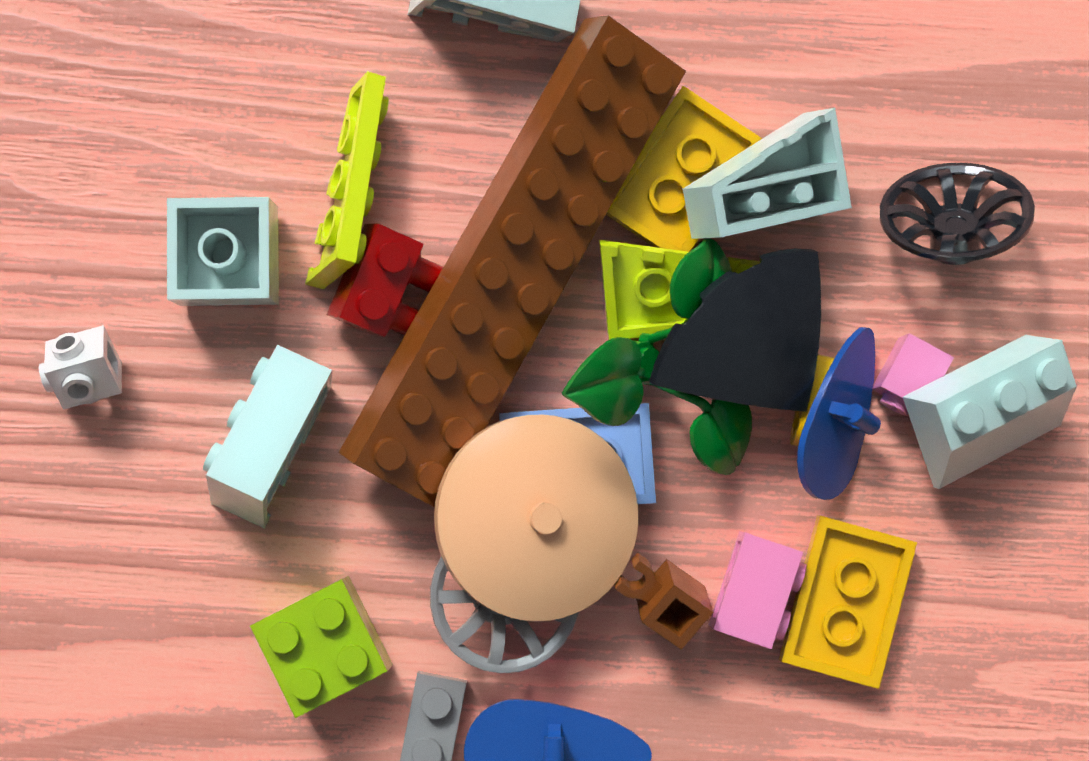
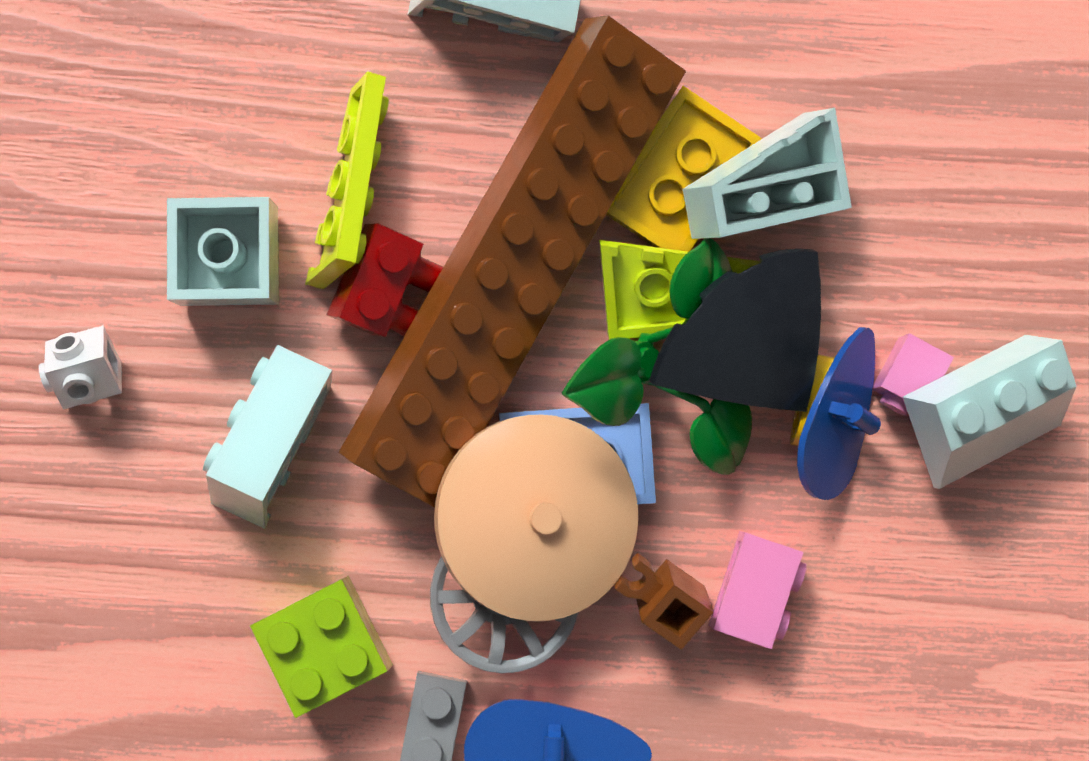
(848, 601): yellow plate -> none
(957, 228): black wheel -> none

